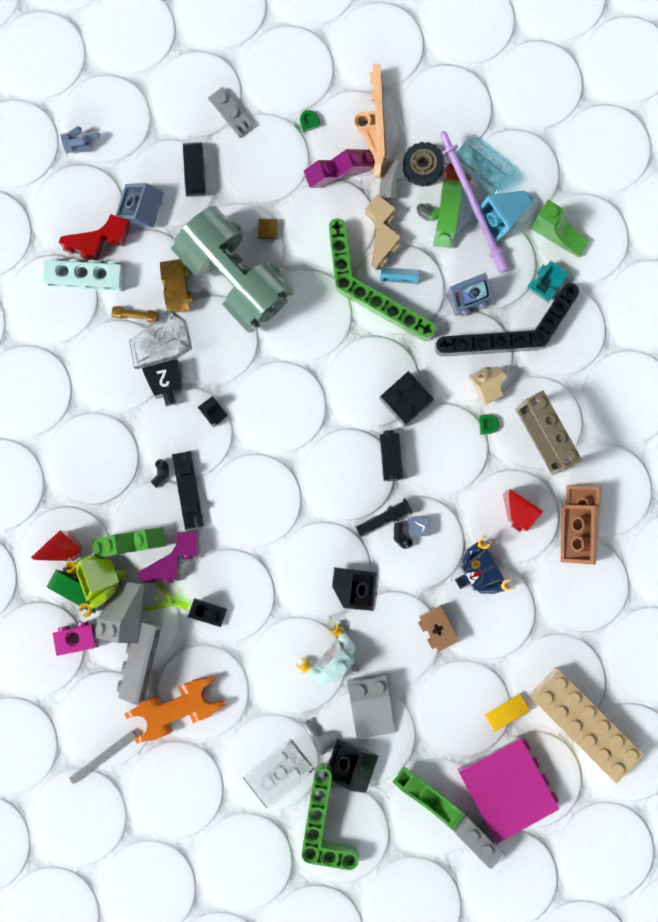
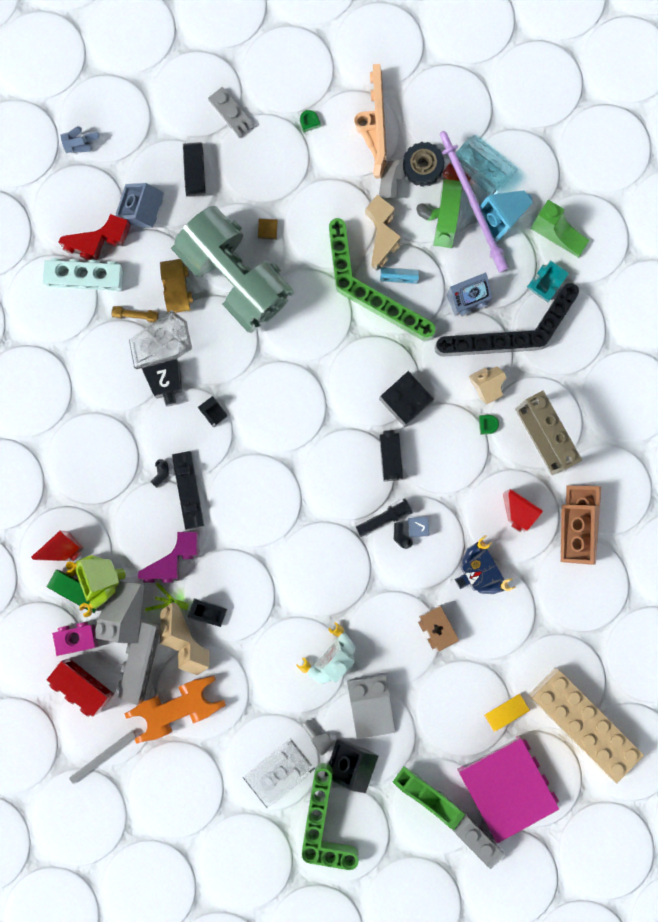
(79, 687): none -> red brick
(129, 542): bright green arch -> none
(176, 635): none -> tan arch
(344, 164): magenta arch -> none
(355, 588): black slope -> none

